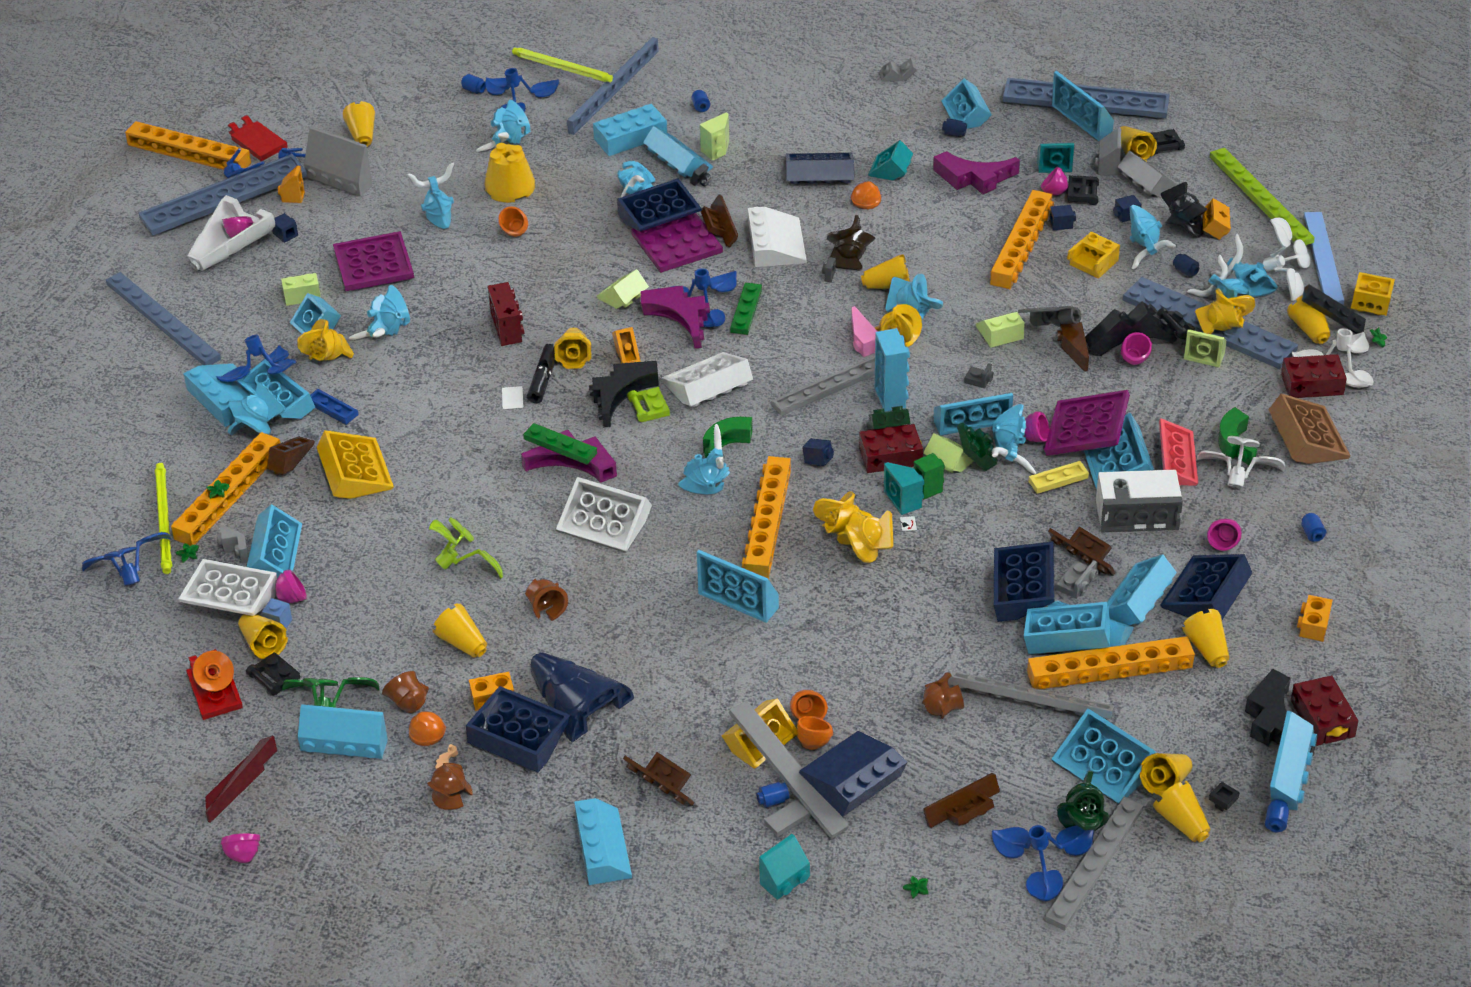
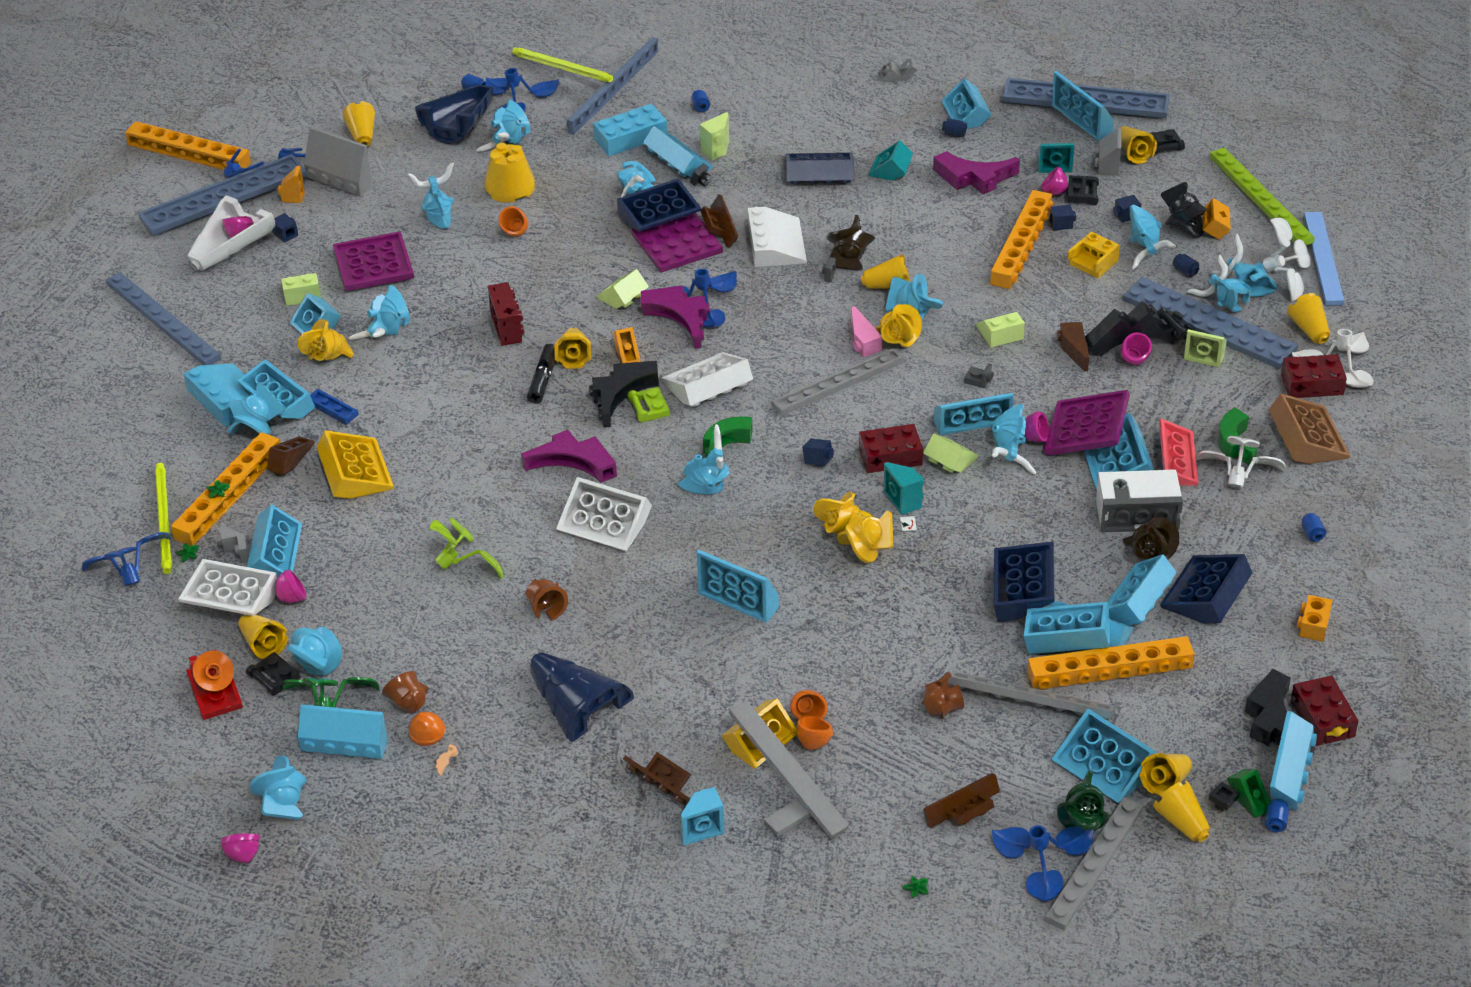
(239, 778): dark red wedge -> none
(256, 138): red tile -> none
(256, 348): blue plant -> none
(278, 611): medium blue brick -> none
(279, 789): none -> medium azure helmet
(316, 650): none -> medium azure helmet
(448, 780): dark orange helmet -> none
(455, 114): none -> dark blue cone
(459, 630): yellow cone -> none
(483, 687): light orange brick -> none
(512, 397): white sticker -> none
(517, 728): dark blue slope -> none
(560, 443): green plate -> none
(602, 841): medium azure slope -> none
(702, 816): none -> medium azure slope
(746, 308): green plate -> none
(767, 516): light orange brick -> none
(772, 794): blue brick -> none
(783, 867): teal slope -> none
(854, 771): dark blue slope -> none
(866, 195): orange hat -> none
(883, 419): dark green plate -> none
(891, 369): medium azure brick -> none
(932, 471): green brick -> none
(977, 446): dark green plate -> none
(1053, 315): dark grey panel -> none
(1058, 477): light yellow plate -> none
(1077, 579): light grey bracket -> none
(1086, 546): reddish brown bracket -> none
(1144, 175): light grey slope -> none
(1154, 539): none -> dark brown helmet
(1208, 636): yellow cone -> none
(1222, 314): yellow helmet -> none
(1224, 534): dark pink hat -> none
(1252, 791): none -> green slope
(1333, 309): black plate -> none
(1372, 294): yellow piece -> none
(1378, 337): green plant -> none

